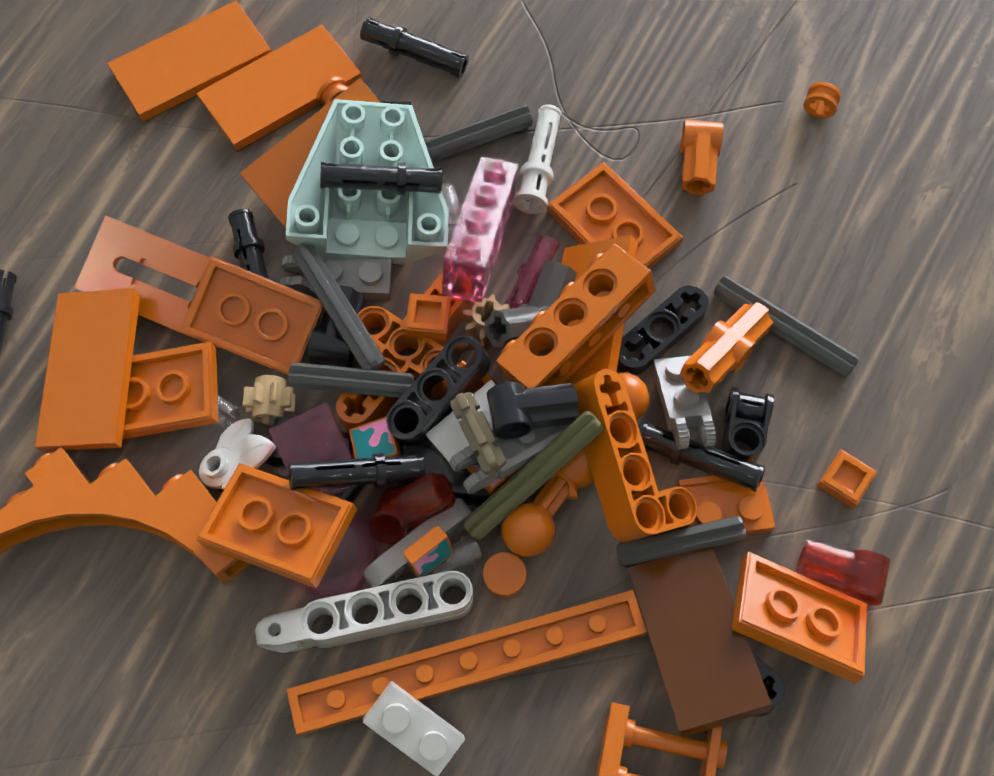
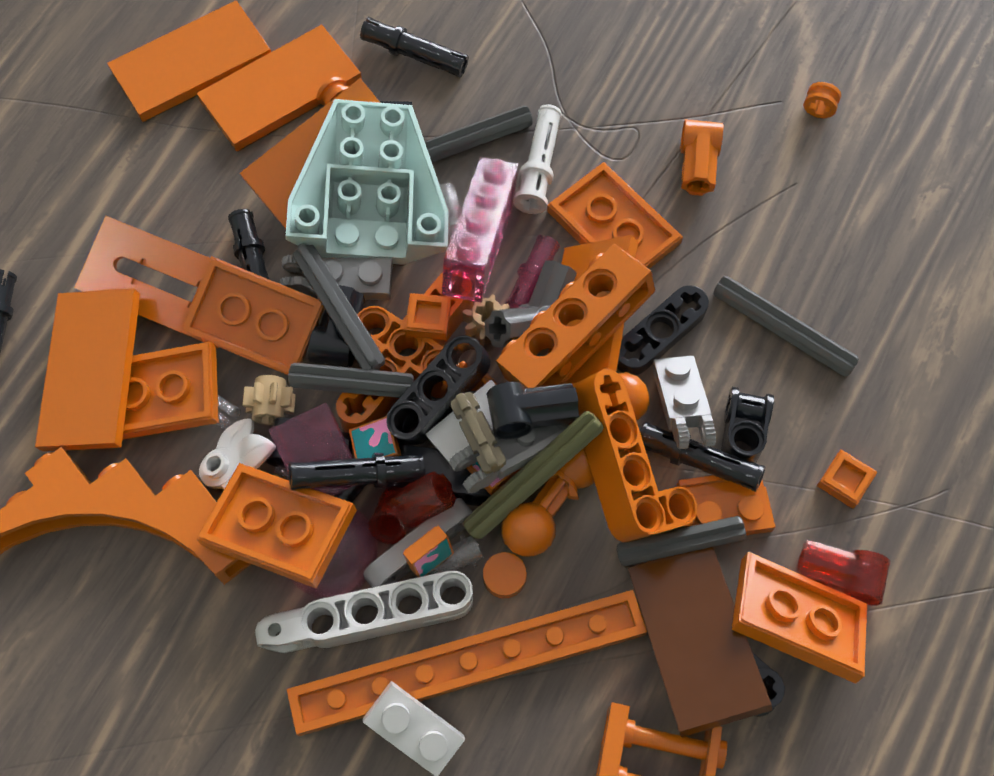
(388, 178): black pin -> none
(726, 348): orange piece -> none

